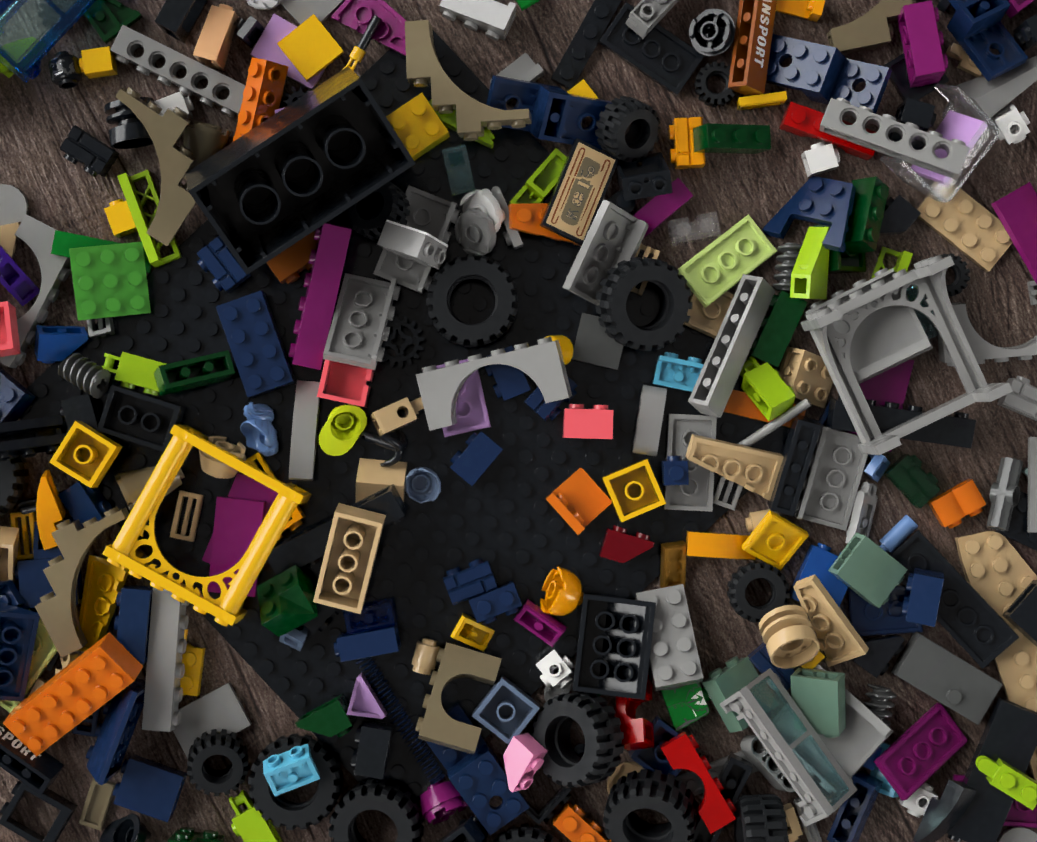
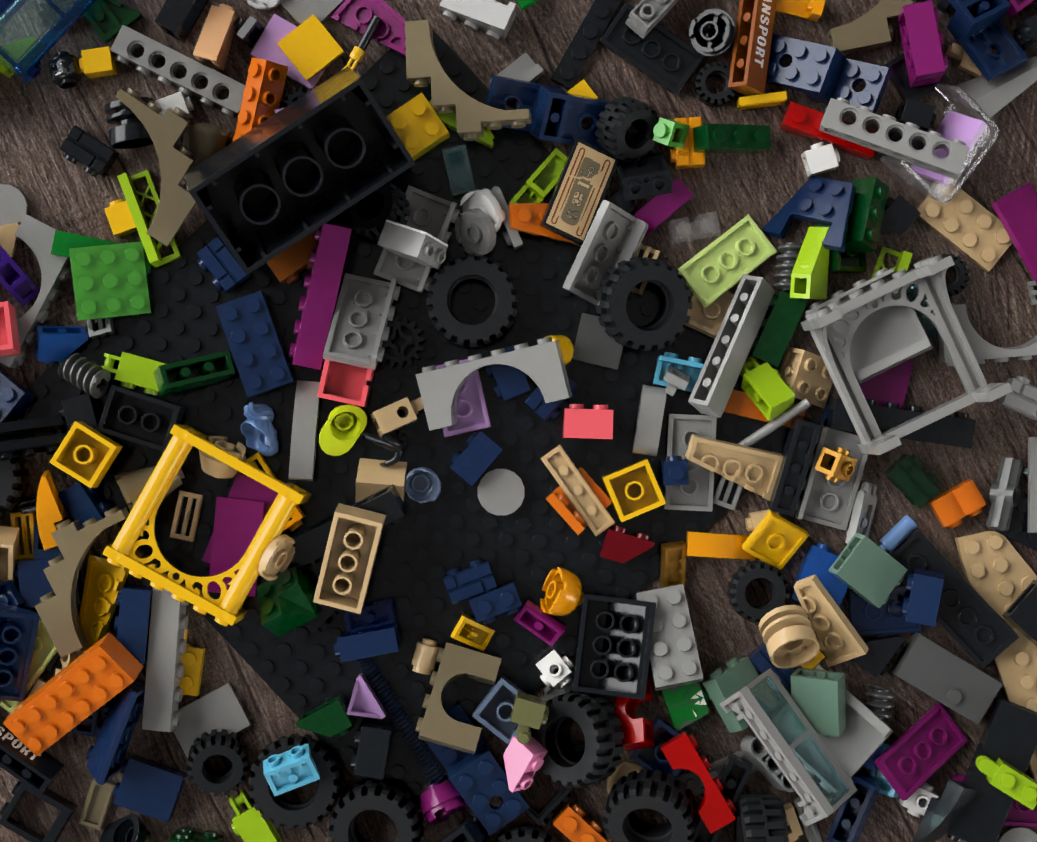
(276, 557): none -> tan tile
(295, 638): sand blue tile -> none
(501, 492): none -> light grey tile
(528, 712): none -> olive brick
(577, 490): none -> tan tile
(665, 130): none -> bright green brick
(675, 380): none -> light grey tile
(836, 464): none -> pearl gold brick
(876, 467): medium blue tile -> none
(1011, 124): white brick -> none

